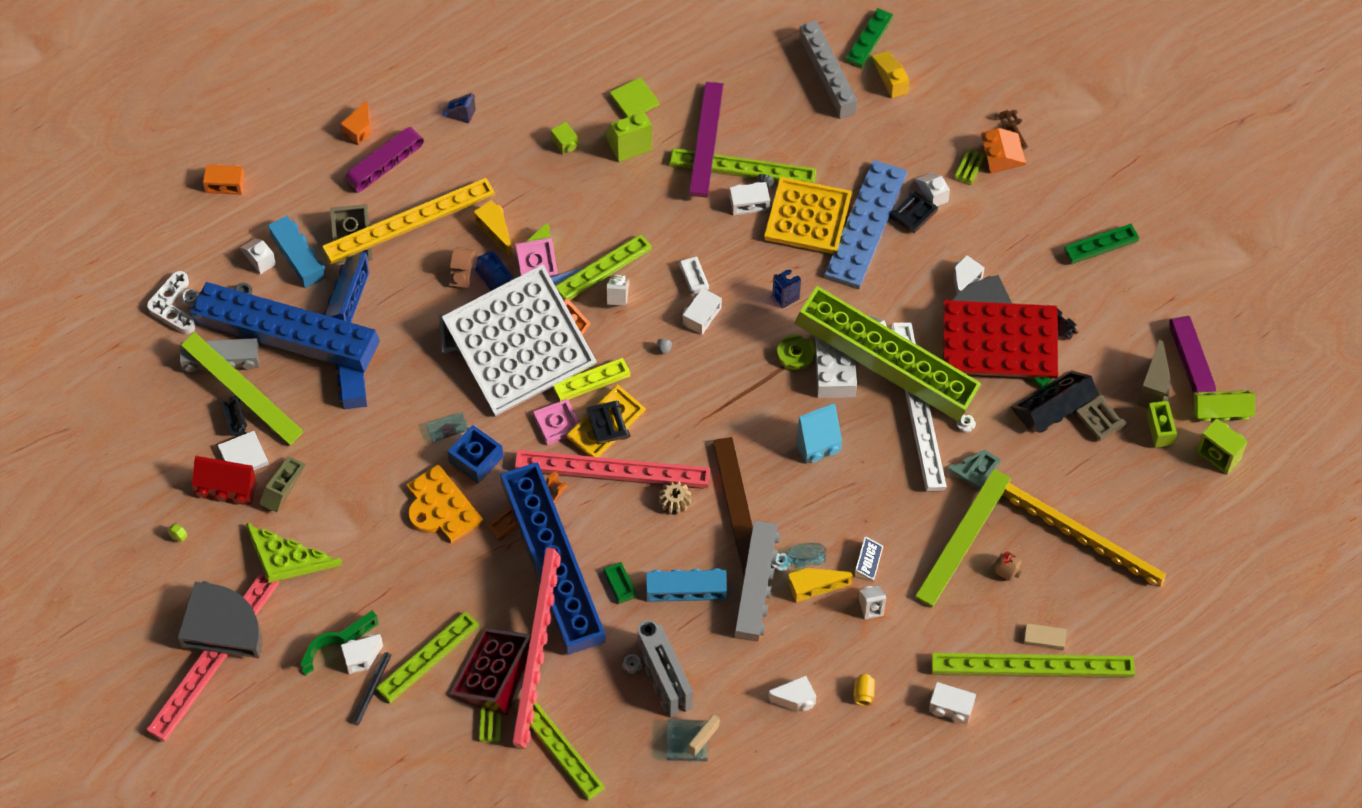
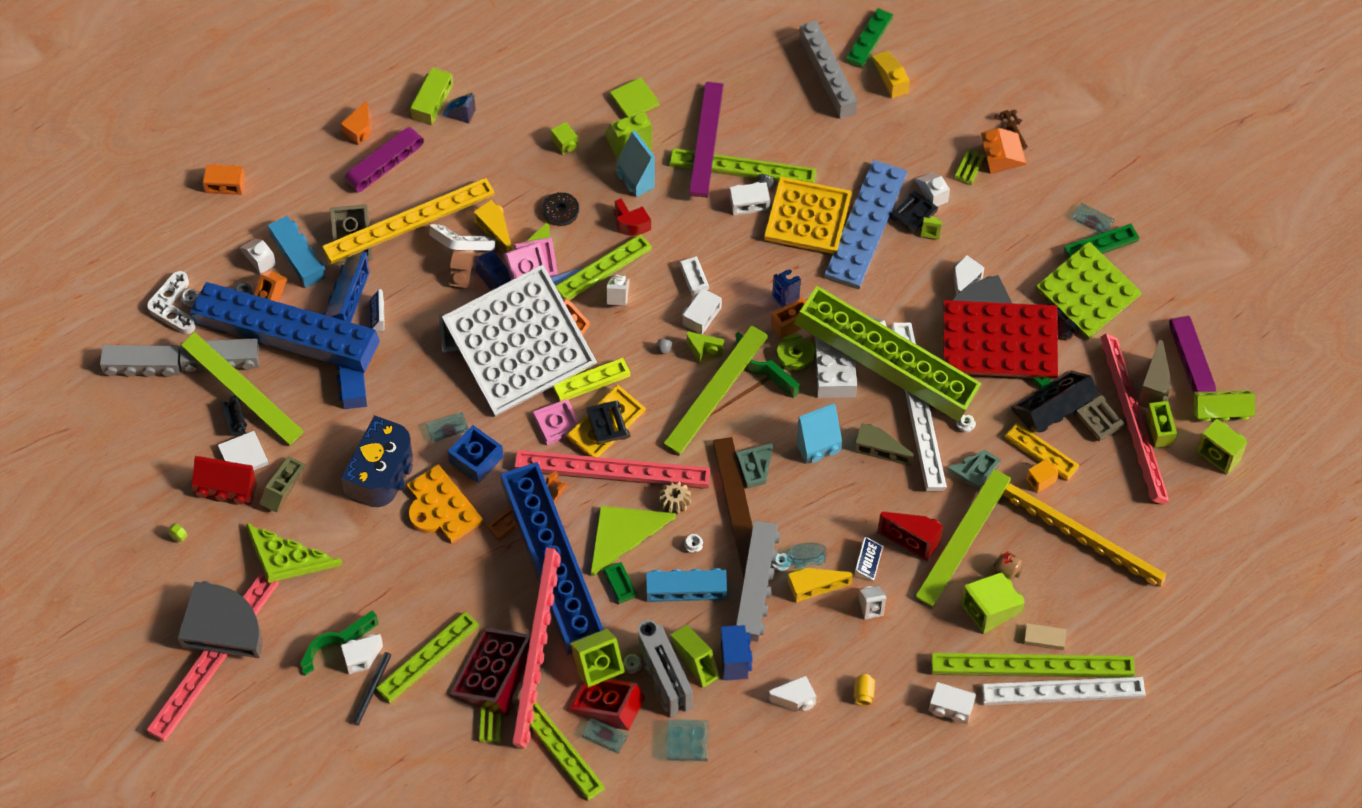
(140, 360): none -> light grey brick
(270, 285): none -> orange slope
(376, 308): none -> white slope
(379, 464): none -> dark blue brick
(431, 96): none -> lime brick
(458, 242): none -> white beam
(524, 260): none -> bright pink tile
(558, 200): none -> tile
(597, 657): none -> lime brick
(604, 735): none -> clear light blue tile
(609, 702): none -> red slope
(622, 531): none -> lime tile
(631, 222): none -> red brick
(636, 166): none -> medium azure slope
(693, 538): none -> white plate
(696, 655): none -> lime slope
(702, 343): none -> lime slope
(704, 735): tan tile -> none
(715, 390): none -> lime tile
(735, 652): none -> blue brick
(755, 464): none -> sand green wing
(773, 371): none -> green piece
(783, 319): none -> orange brick
(879, 444): none -> olive slope
(911, 532): none -> red slope
(931, 227): none -> lime tile
(991, 601): none -> lime slope
(1041, 450): none -> yellow tile
(1042, 475): none -> light orange brick
(1063, 691): none -> white tile
(1088, 290): none -> lime plate
(1093, 218): none -> clear light blue tile
(1134, 418): none -> coral plate

